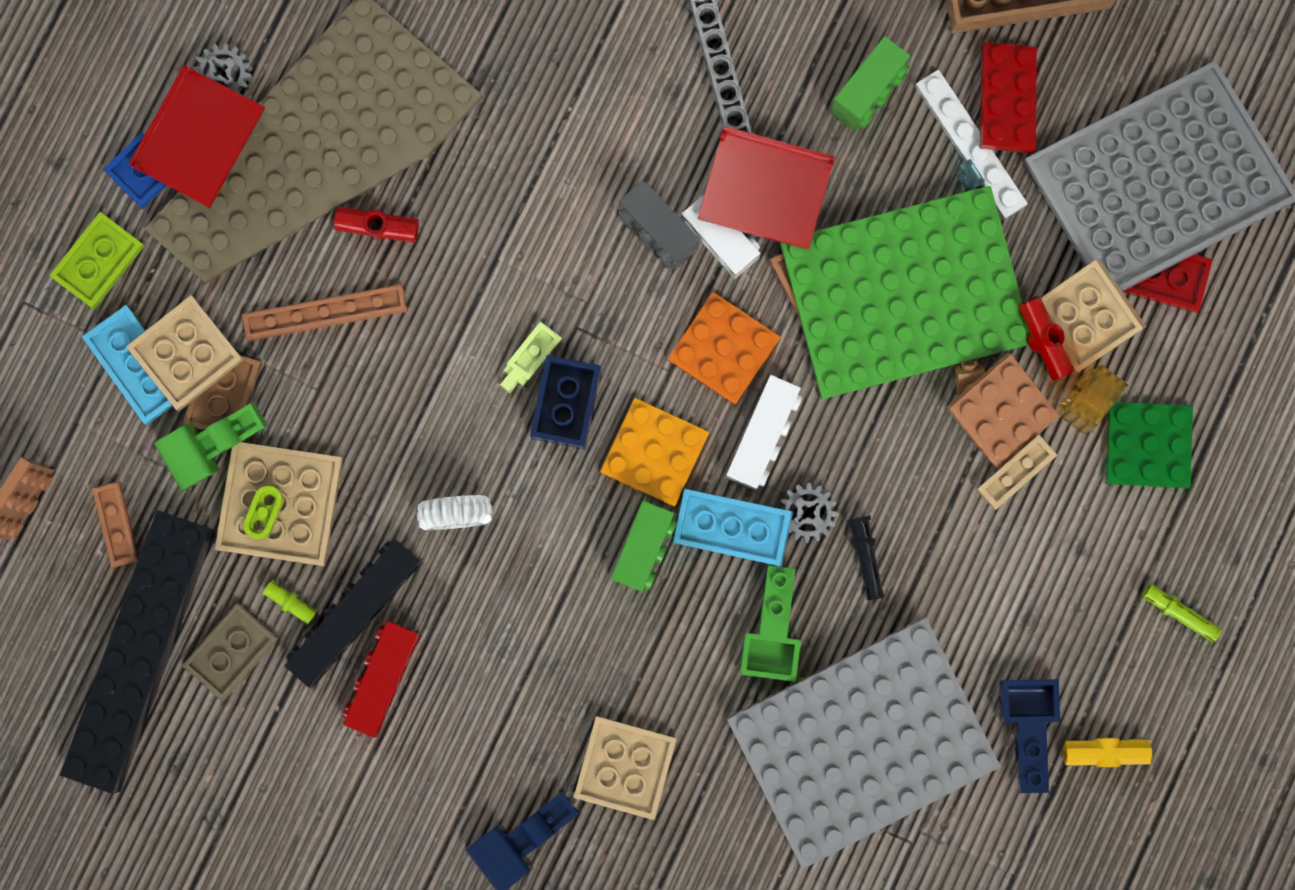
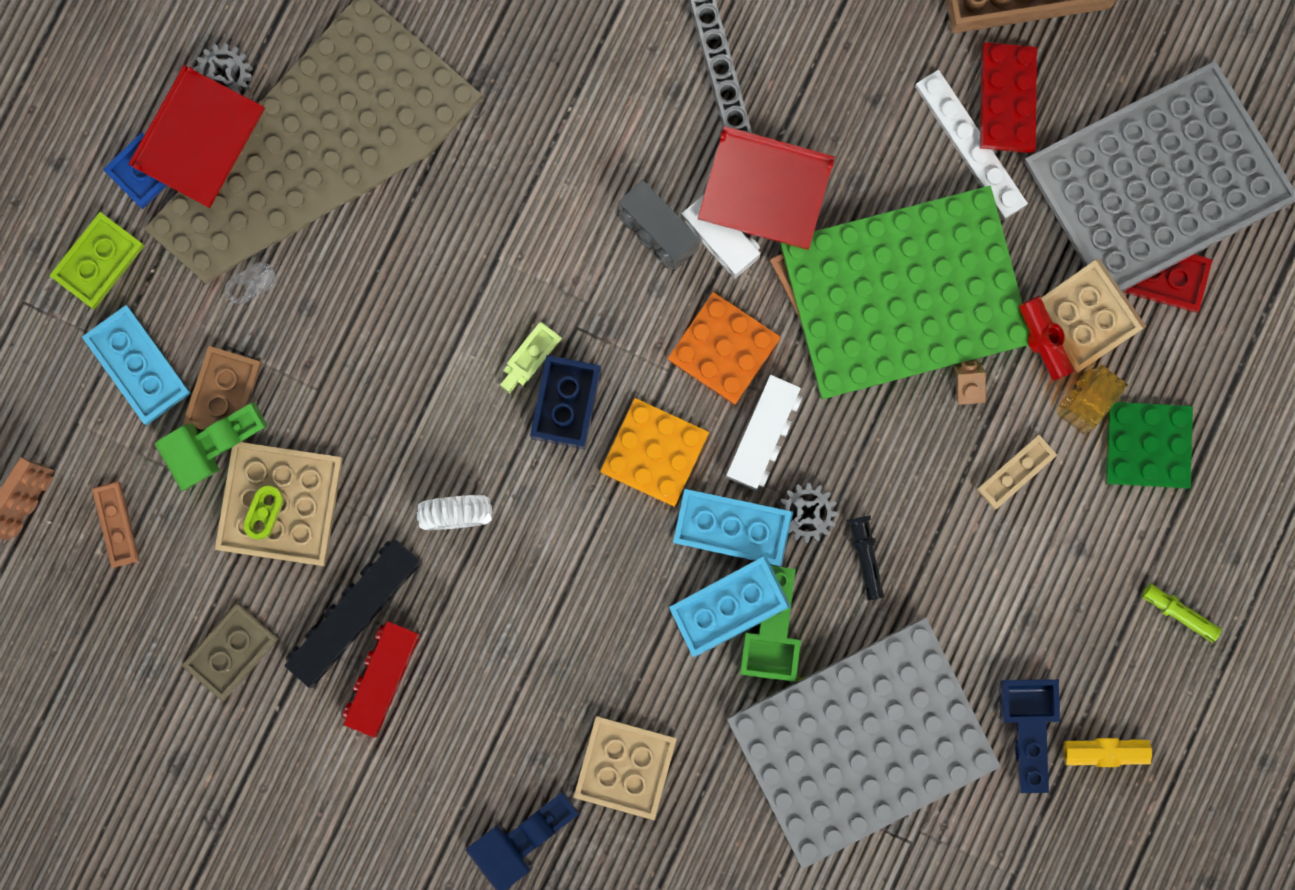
(137, 653): black brick -> none
(184, 353): tan plate -> none
(256, 280): none -> clear piece
(290, 602): lime pin -> none
(324, 312): nougat tile -> none
(359, 222): red piece -> none
(644, 547): bright green brick -> none
(729, 606): none -> medium azure plate
(871, 85): bright green brick -> none
(970, 176): clear light blue plate -> none
(1002, 411): nougat plate -> none

